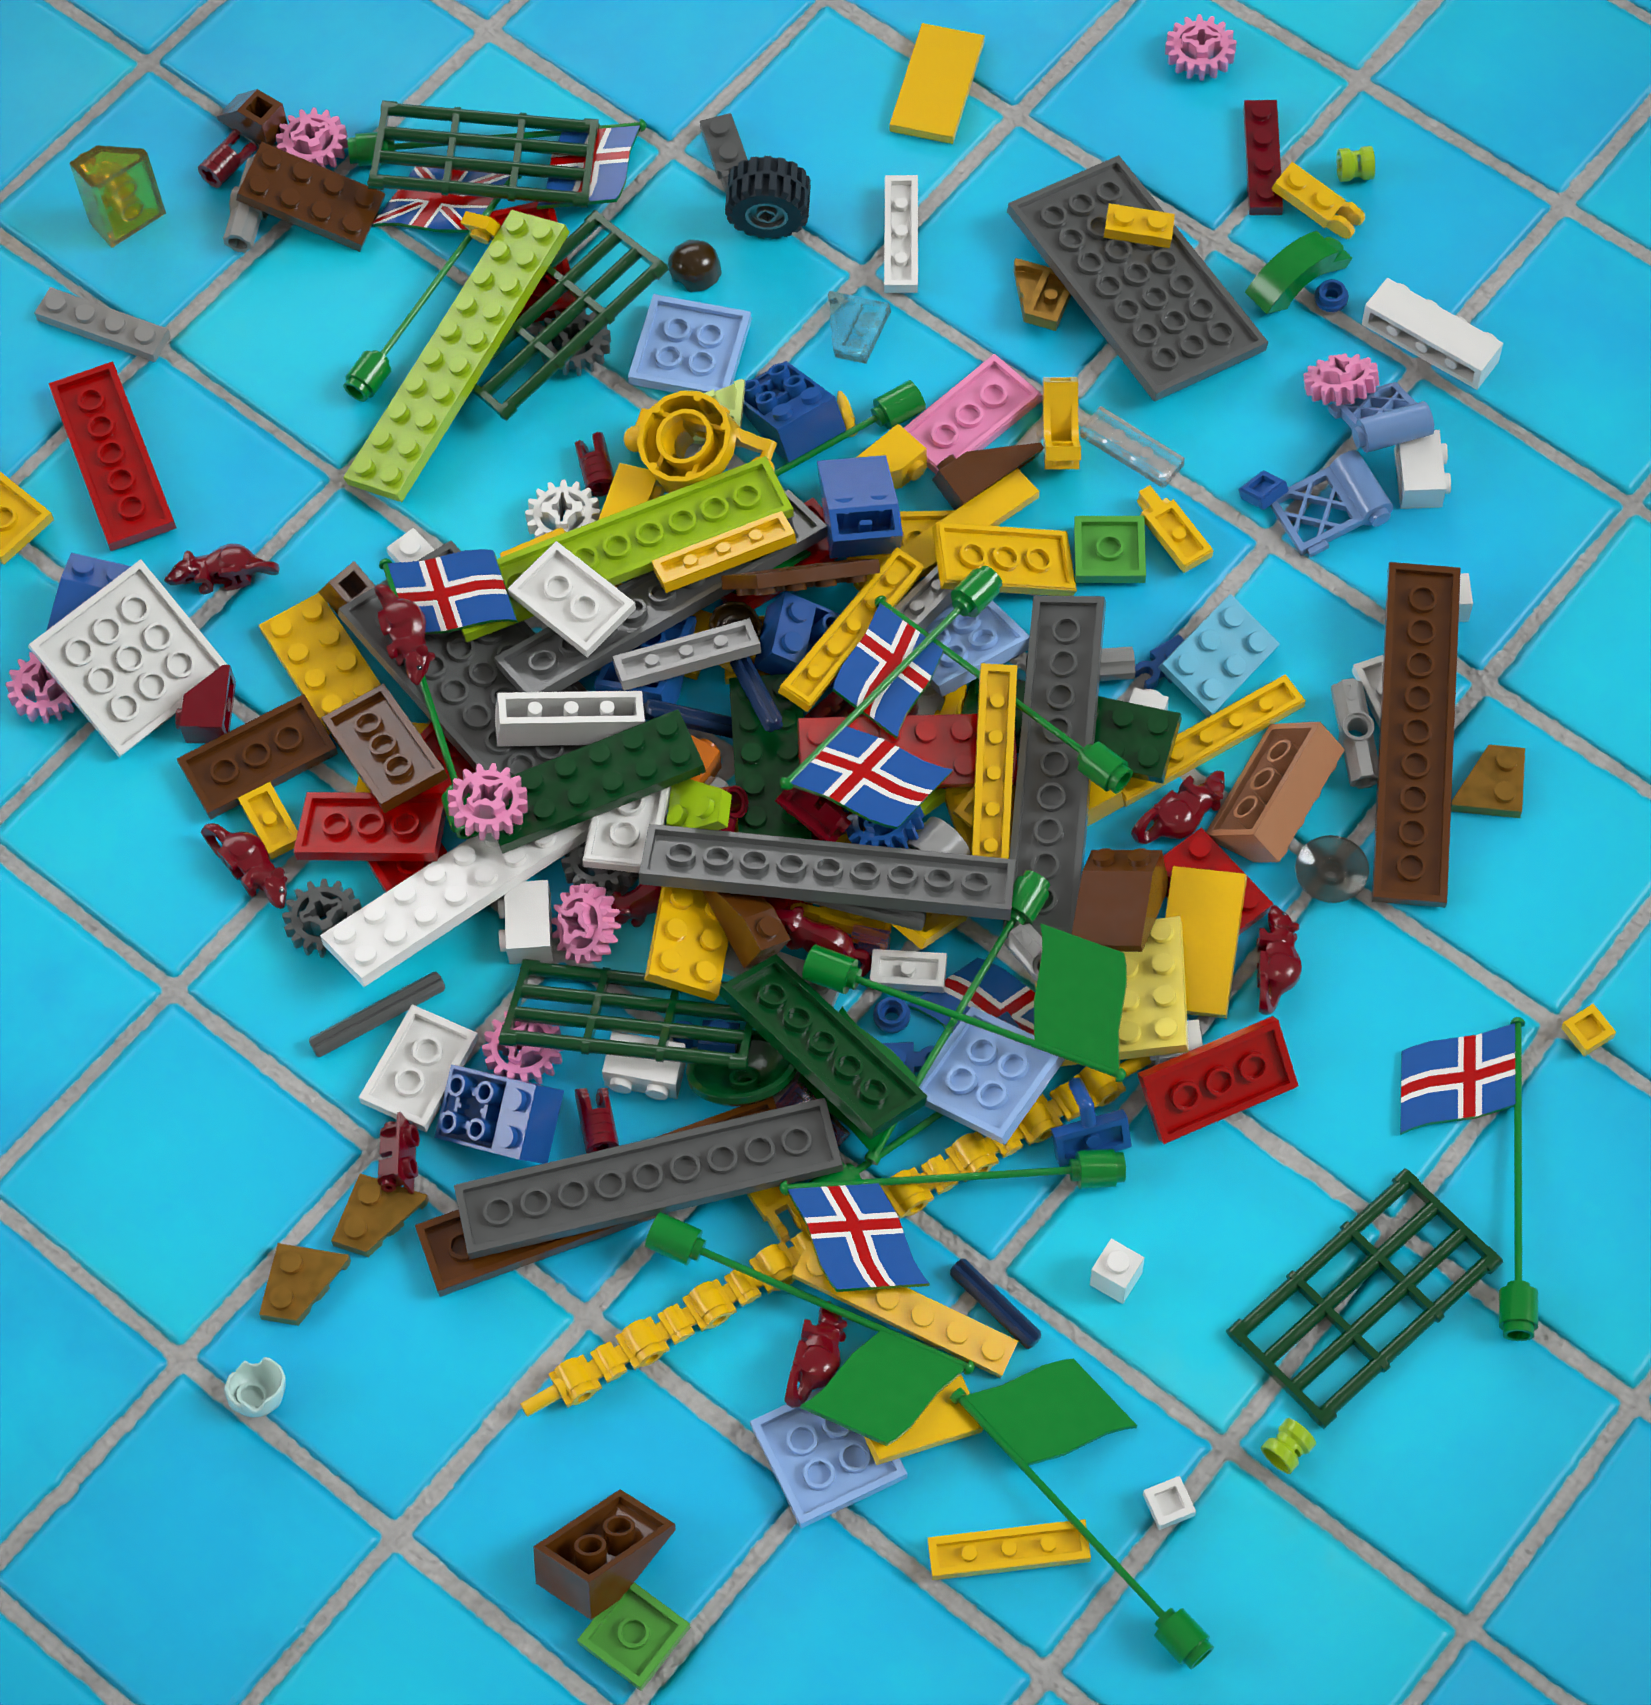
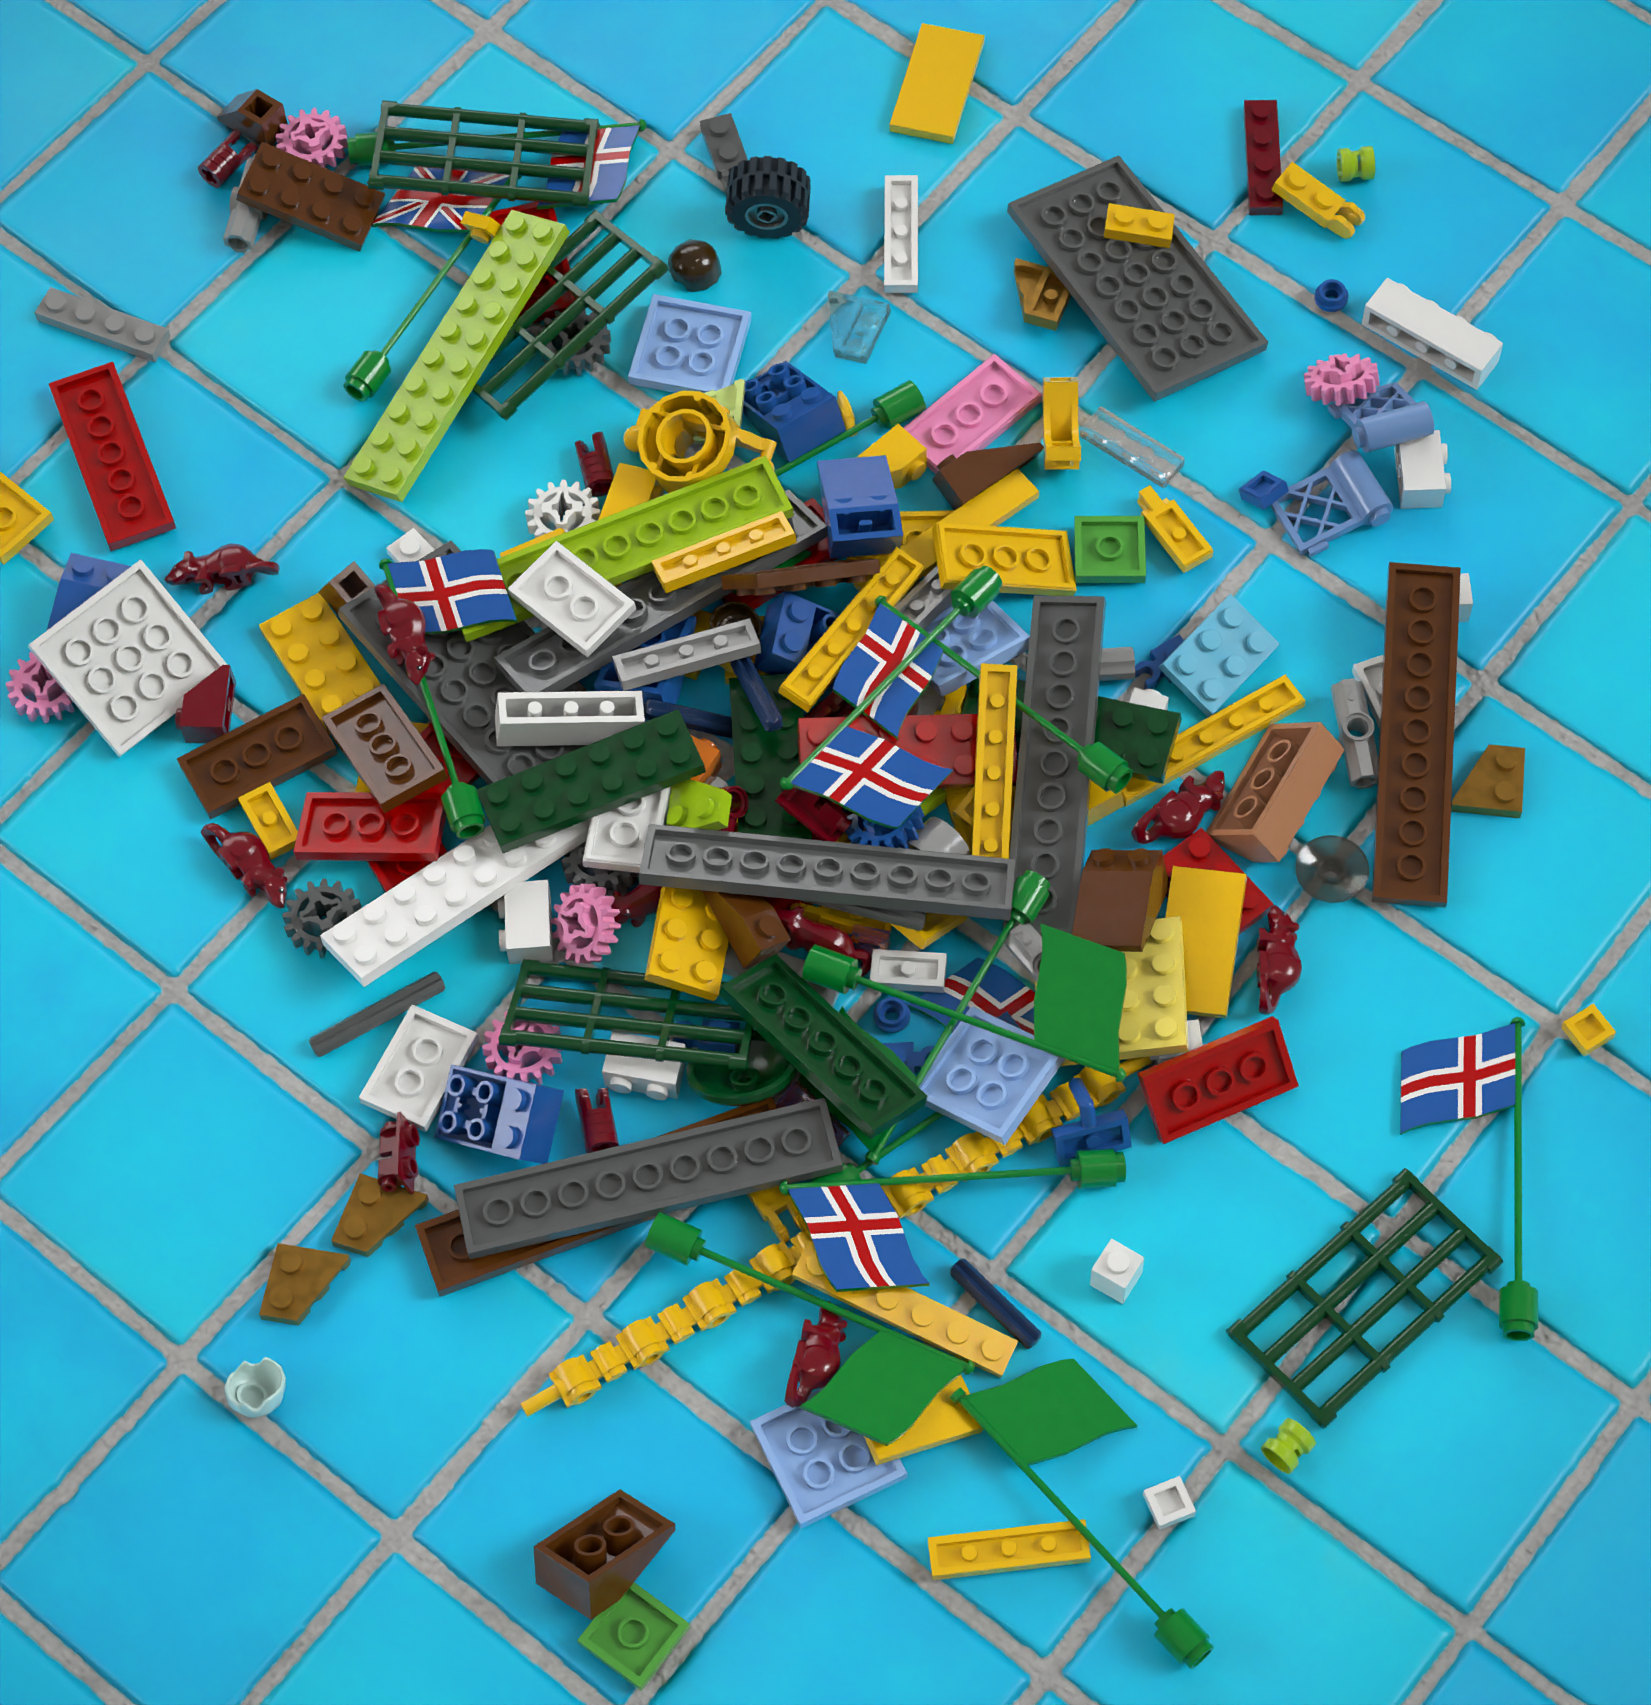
(117, 191): clear yellow slope -> none
(486, 805): bright pink gear -> none
(1200, 47): bright pink gear -> none
(1294, 268): green arch -> none

